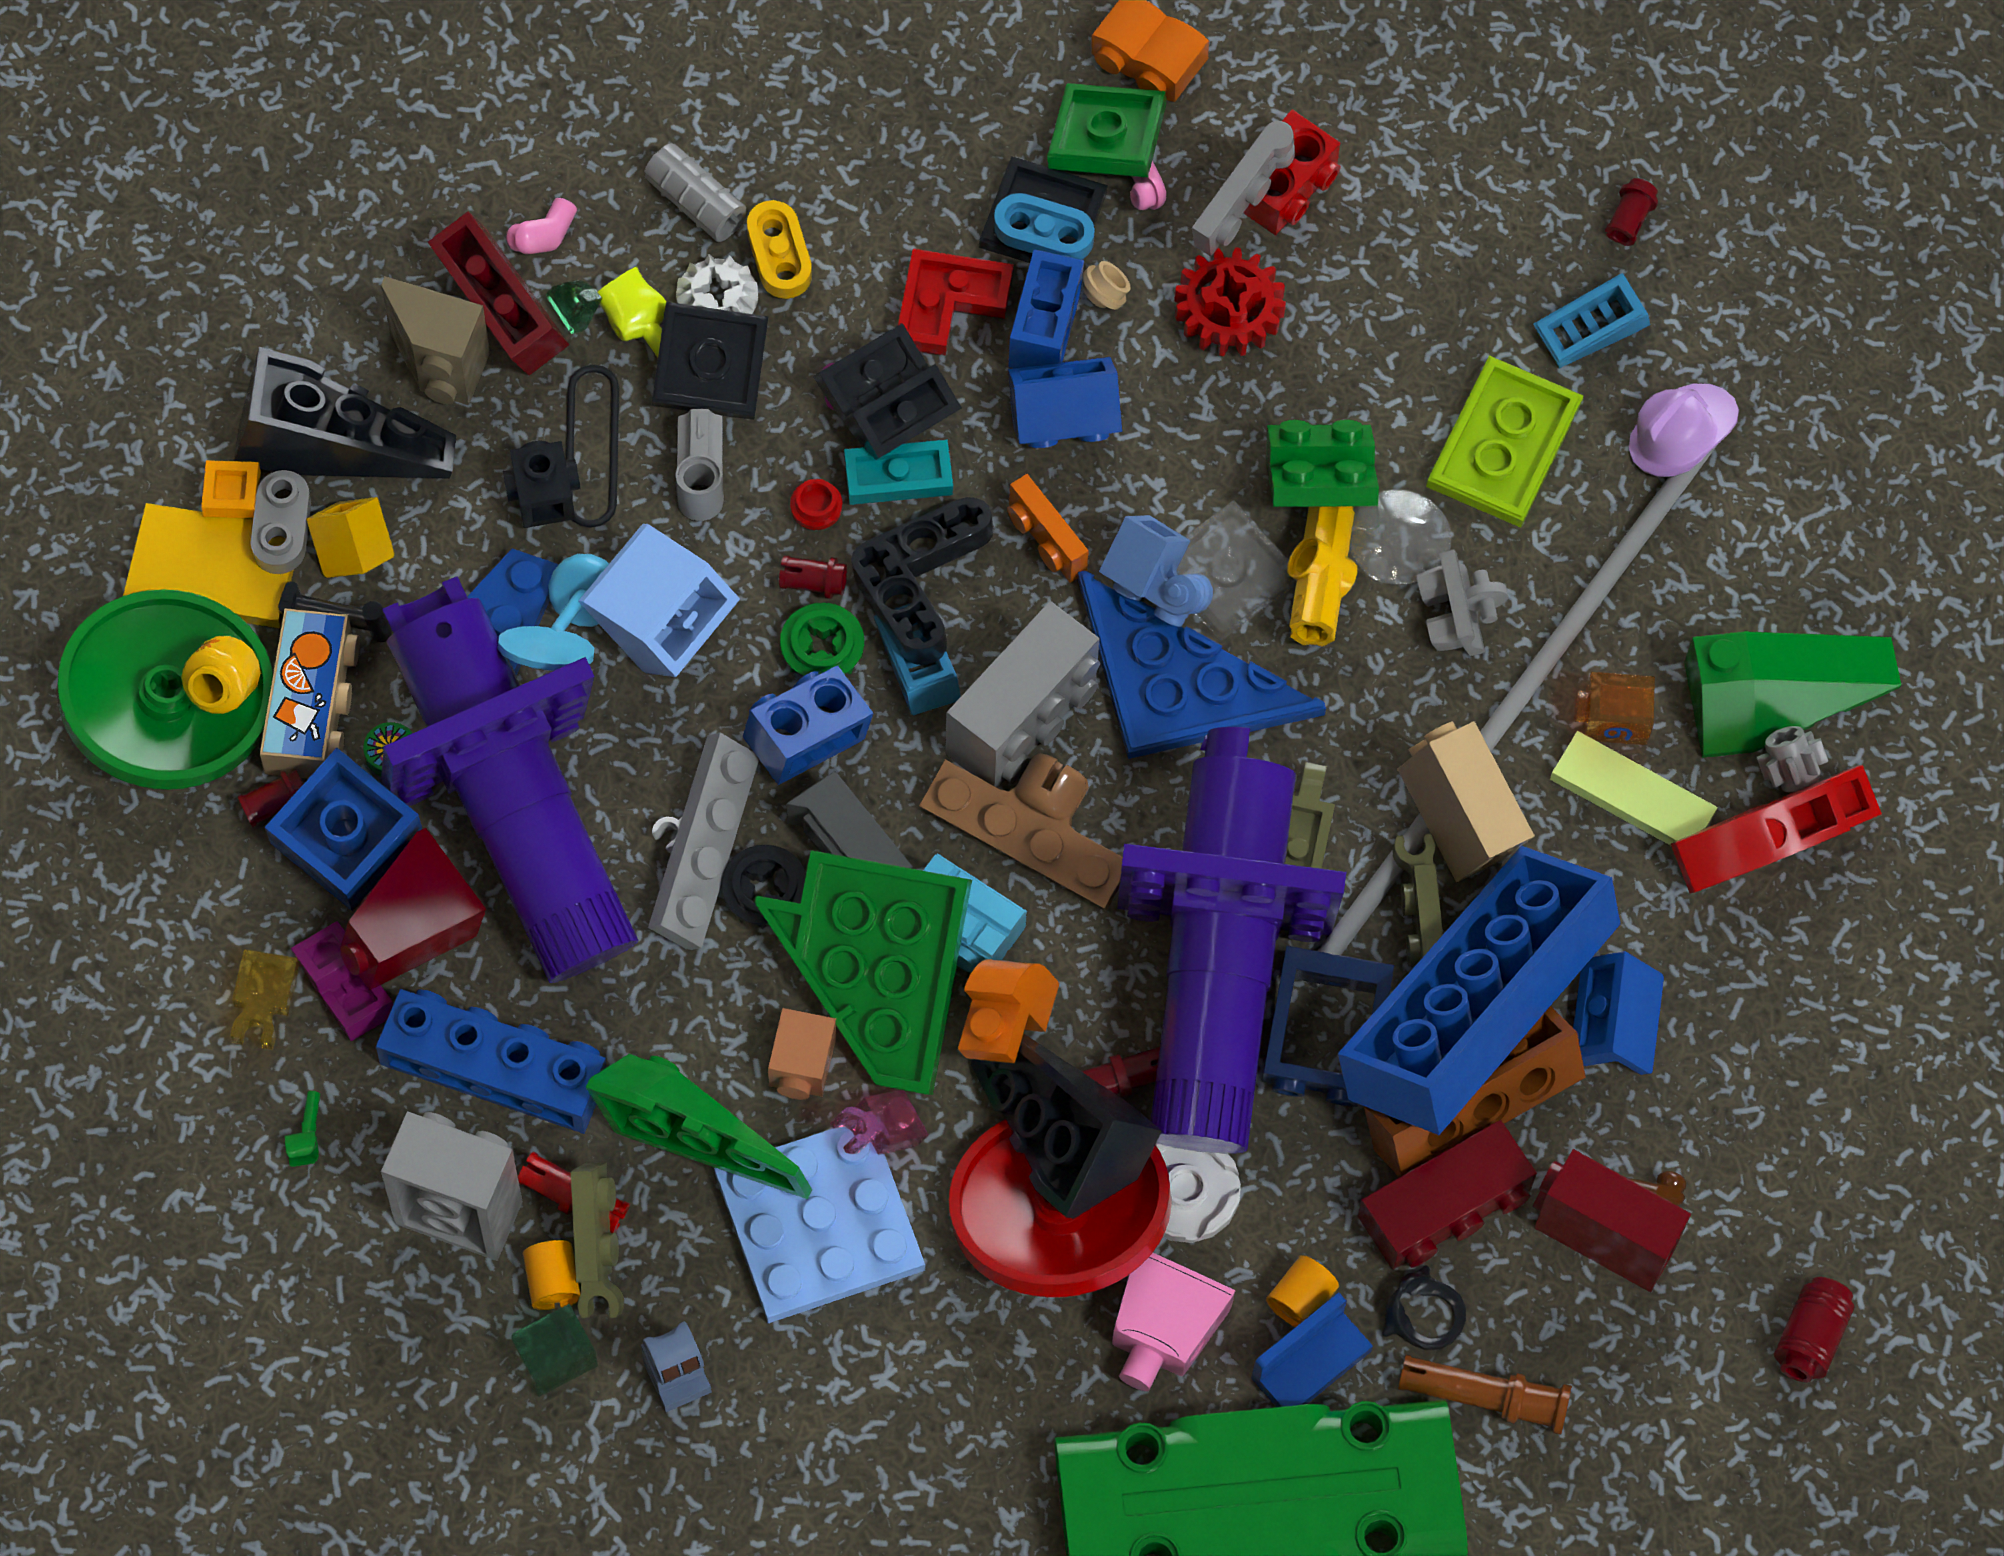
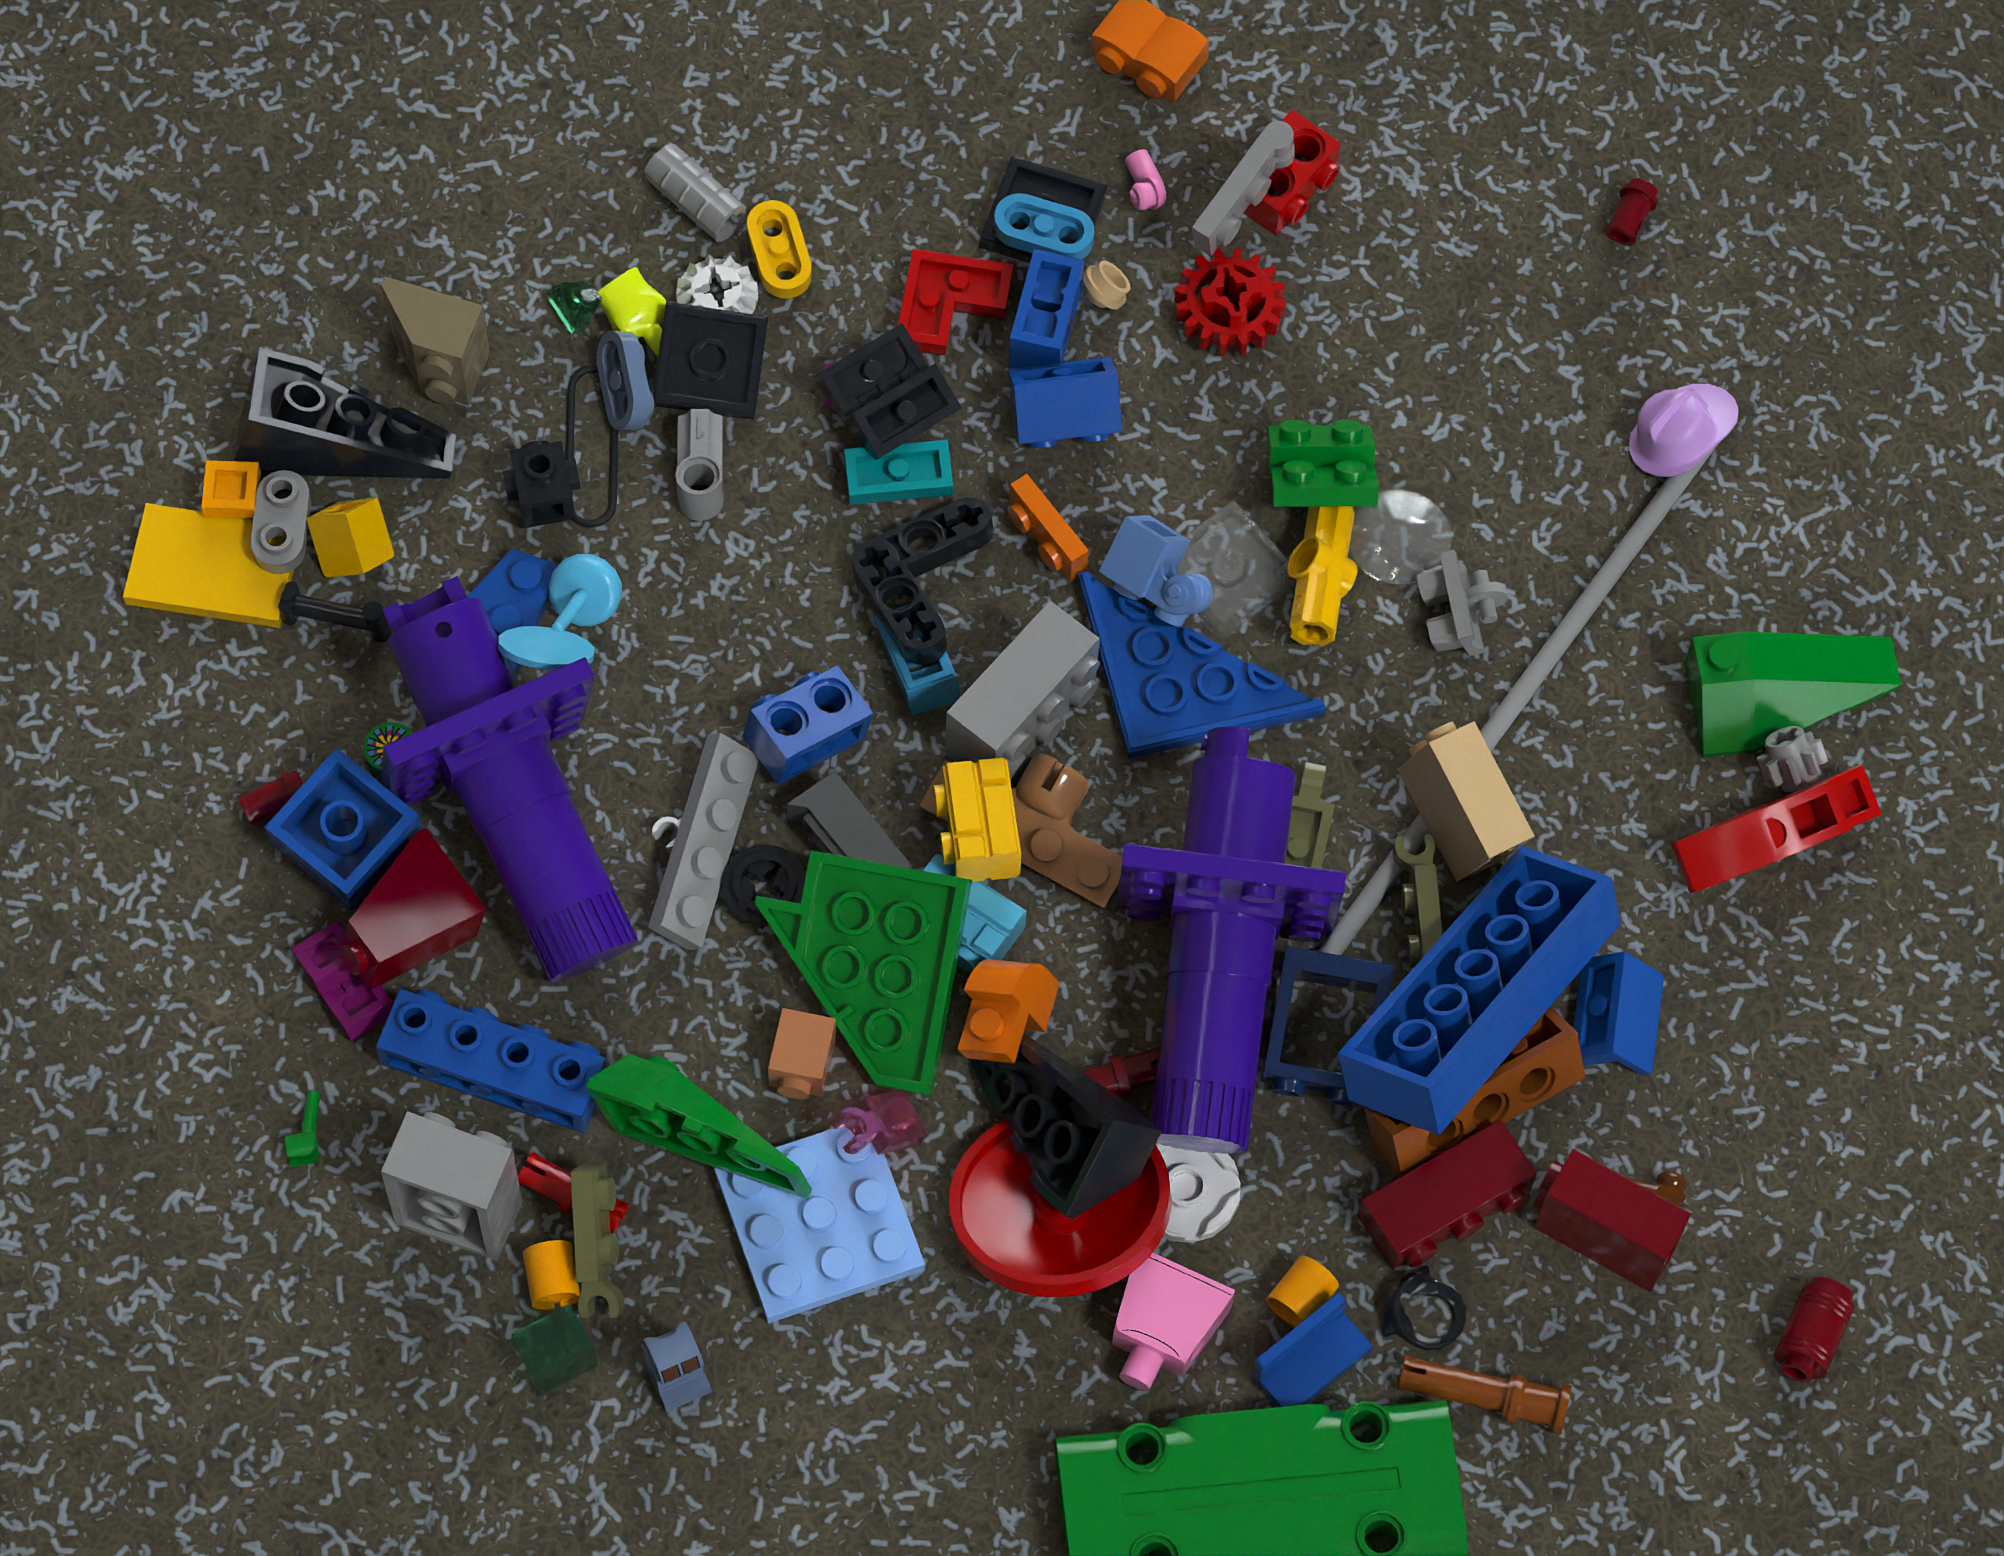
(127, 695): green dish -> none
(221, 674): yellow head -> none
(263, 989): clear yellow plate -> none
(308, 691): brick -> none
(507, 301): dark red brick -> none
(542, 234): bright pink arm -> none
(624, 381): none -> sand blue plate
(658, 602): light blue slope -> none
(813, 575): dark red pin -> none
(816, 504): red plate -> none
(823, 621): green gear -> none
(979, 820): none -> yellow brick
(1107, 130): green plate -> none
(1504, 441): lime tile -> none
(1614, 289): dark azure slope -> none
(1617, 708): clear orange brick -> none
(1631, 791): yellowish green tile -> none

